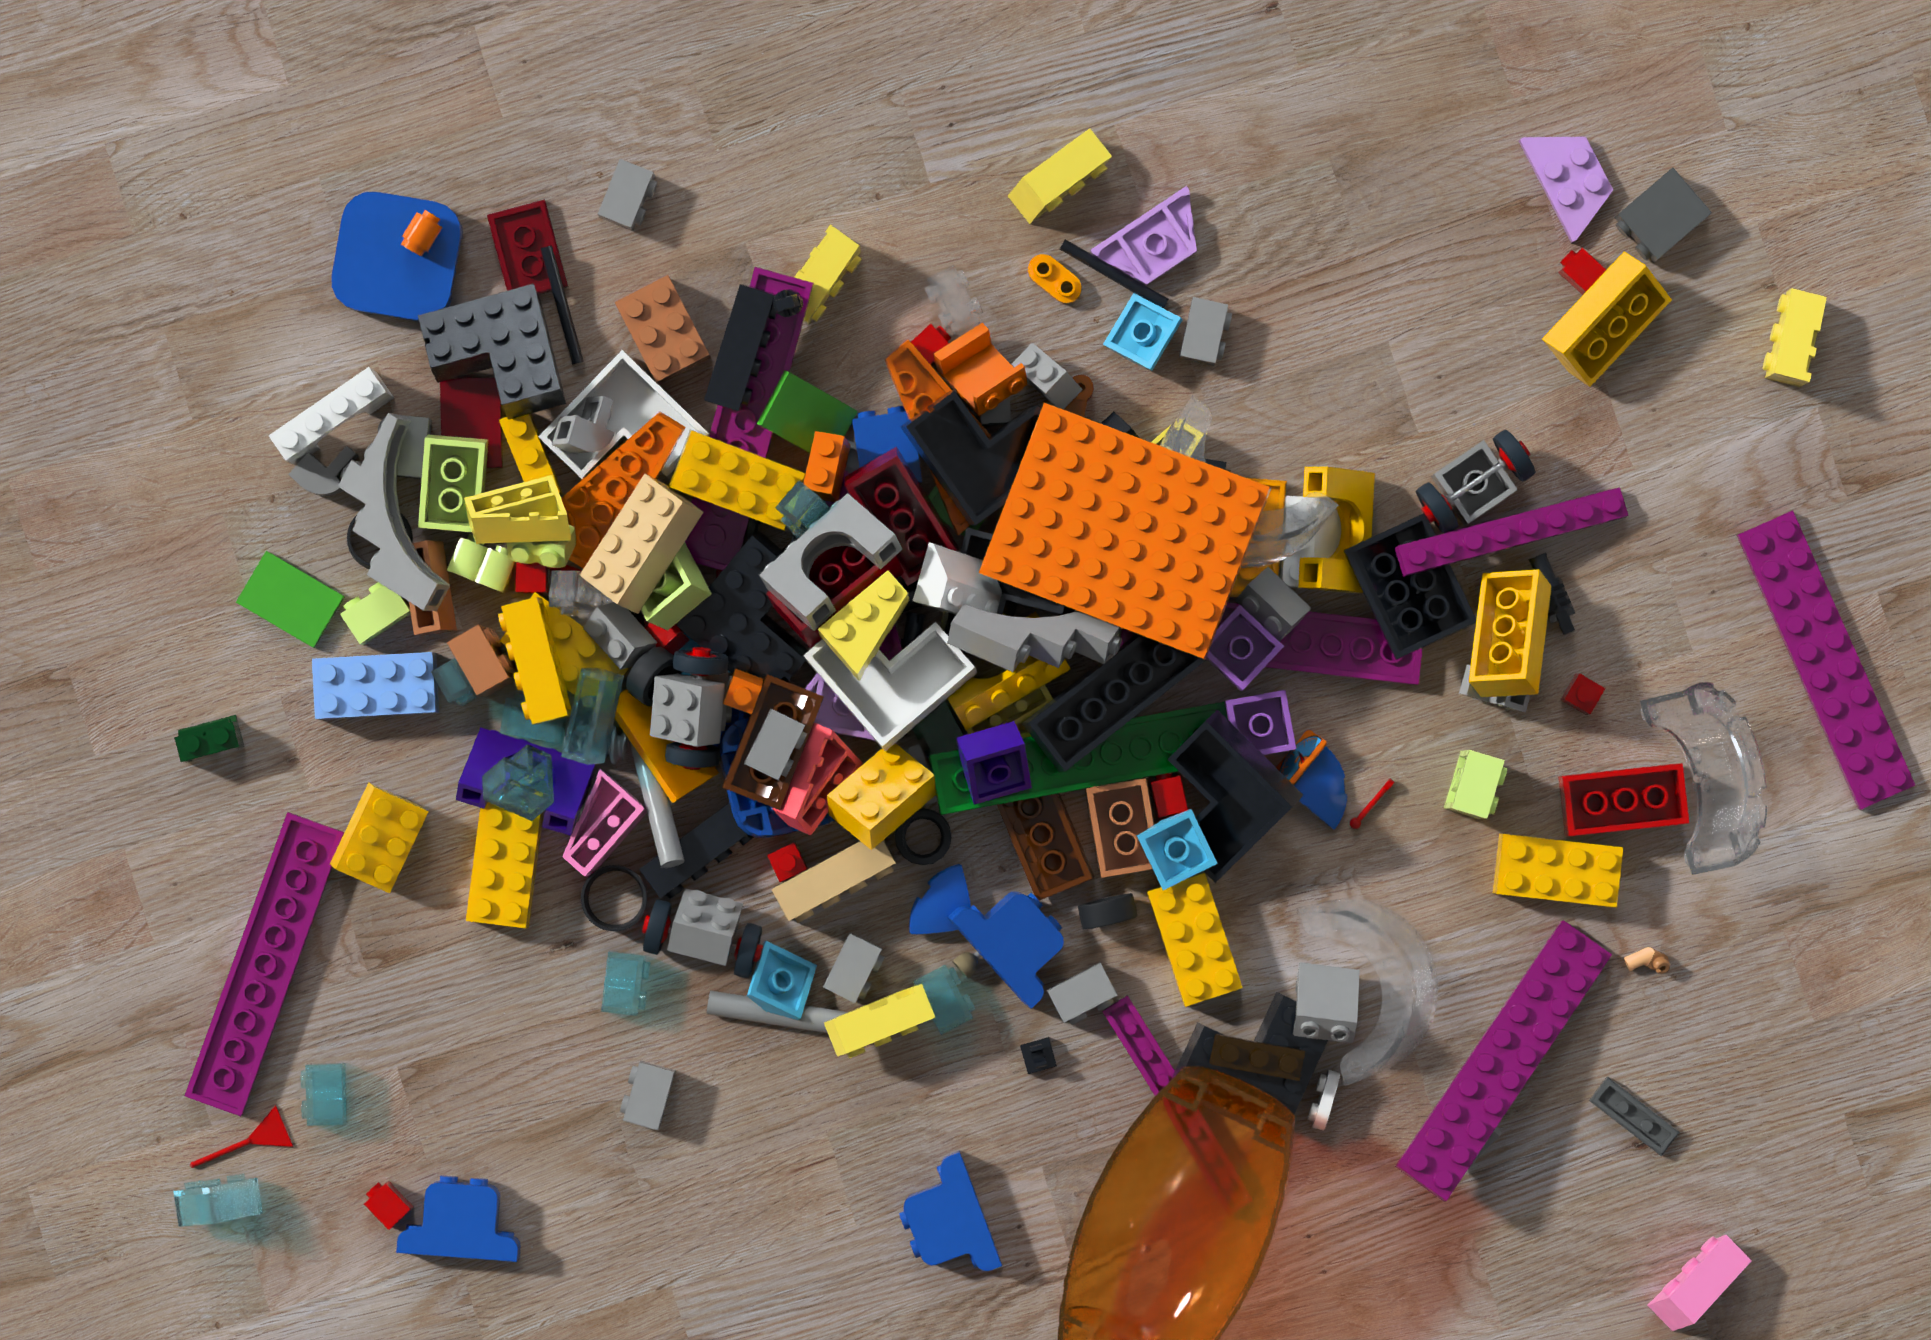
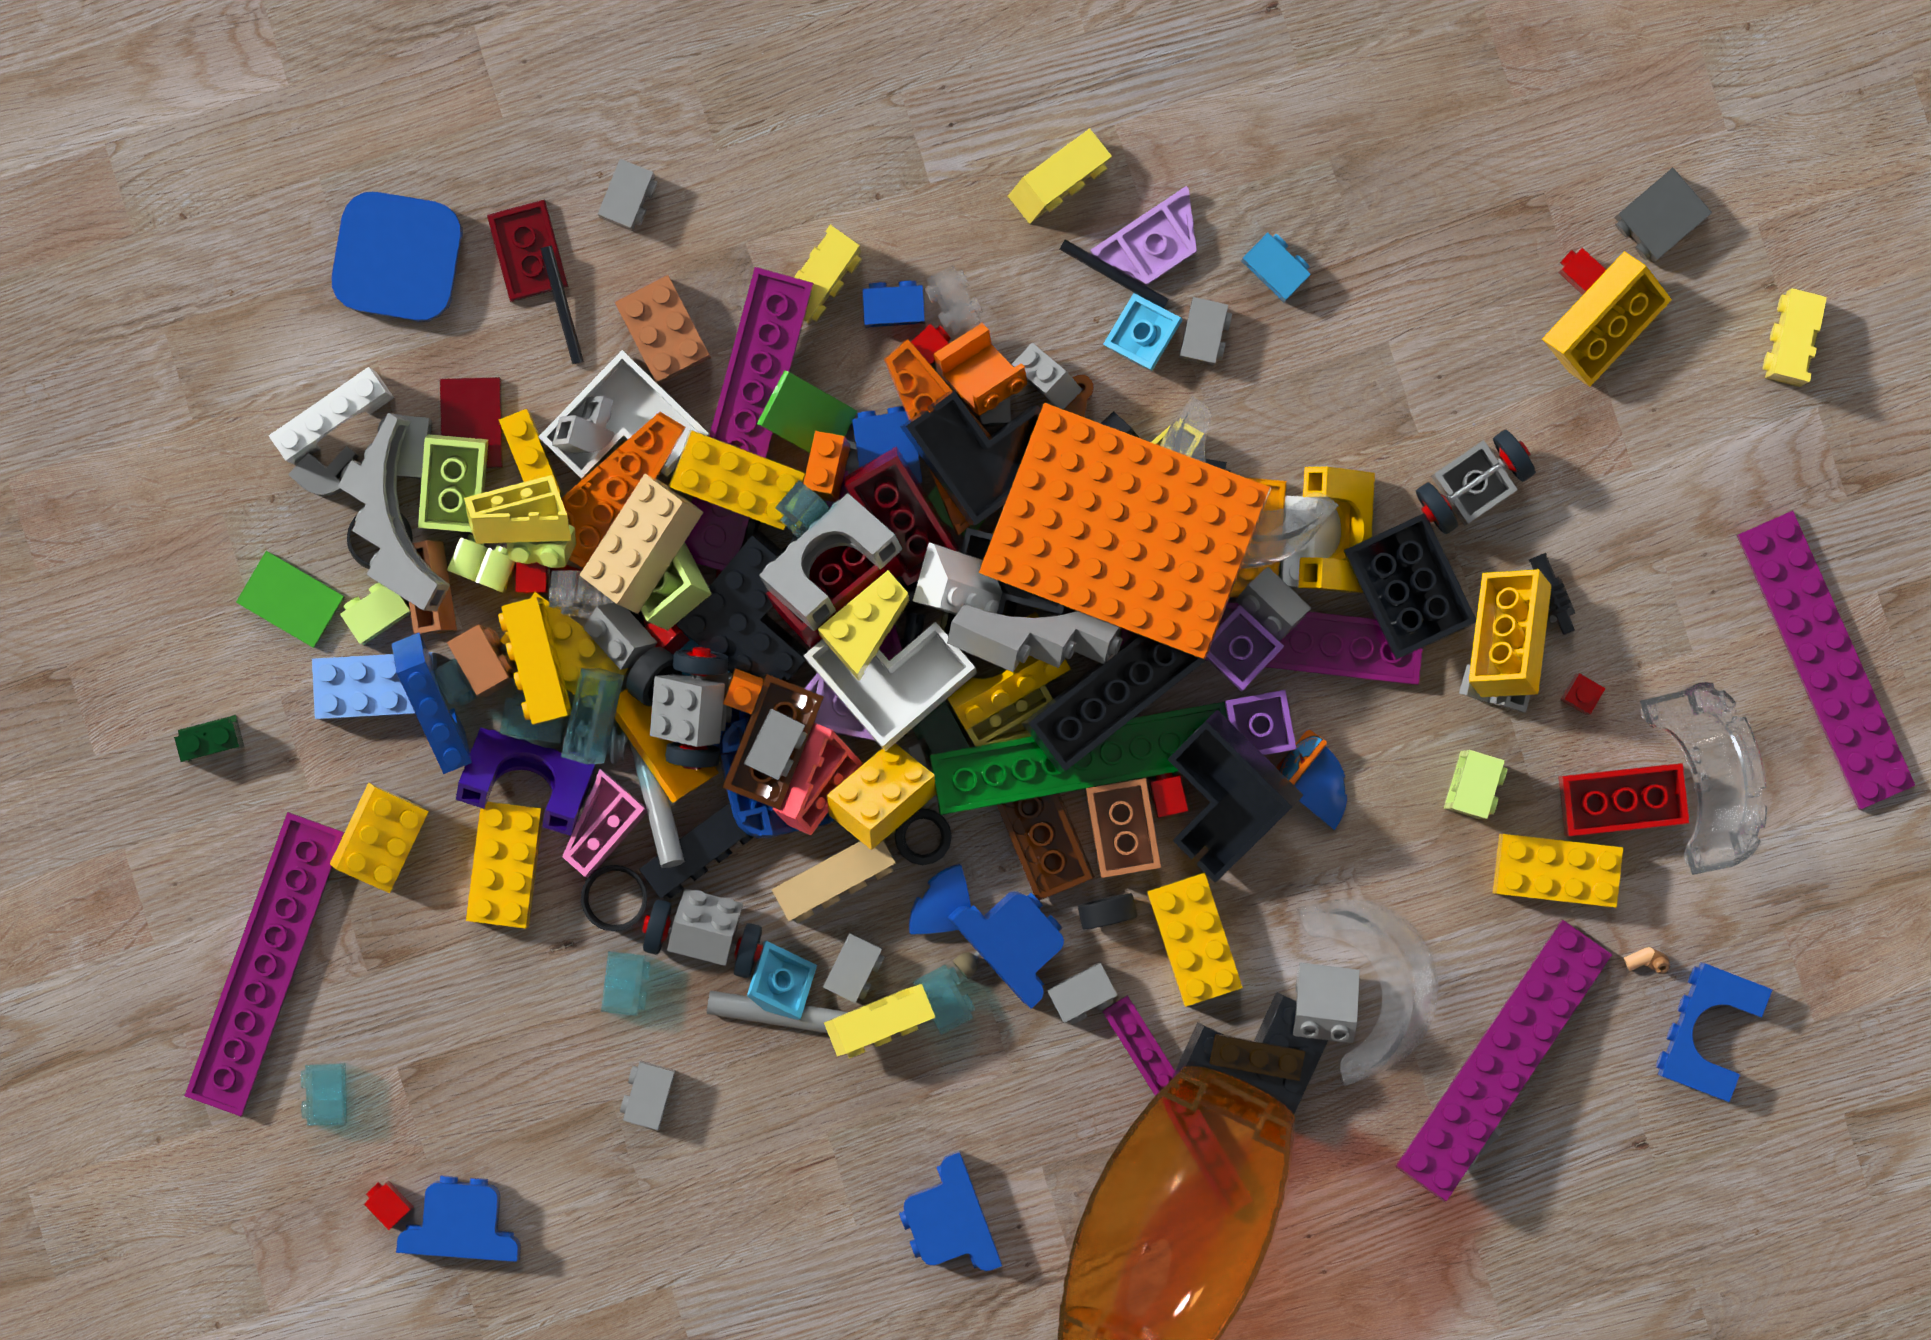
(216, 1201): clear light blue brick -> none
(268, 1132): red piece -> none
(421, 232): orange brick -> none
(438, 722): none -> blue arch
(501, 334): piece -> none
(521, 783): clear light blue brick -> none
(741, 347): black brick -> none
(787, 862): red brick -> none
(788, 303): black hinge -> none
(893, 305): none -> blue brick
(994, 762): dark purple slope -> none
(1038, 1055): black tile -> none
(1052, 281): light orange plate -> none
(1176, 848): medium azure slope -> none
(1276, 266): none -> dark azure brick
(1327, 1086): white plate -> none
(1355, 822): red hinge -> none
(1511, 531): magenta plate -> none
(1569, 178): lavender wing -> none
(1634, 1116): dark grey tile -> none
(1699, 1283): bright pink wedge -> none
(1709, 988): none -> blue arch

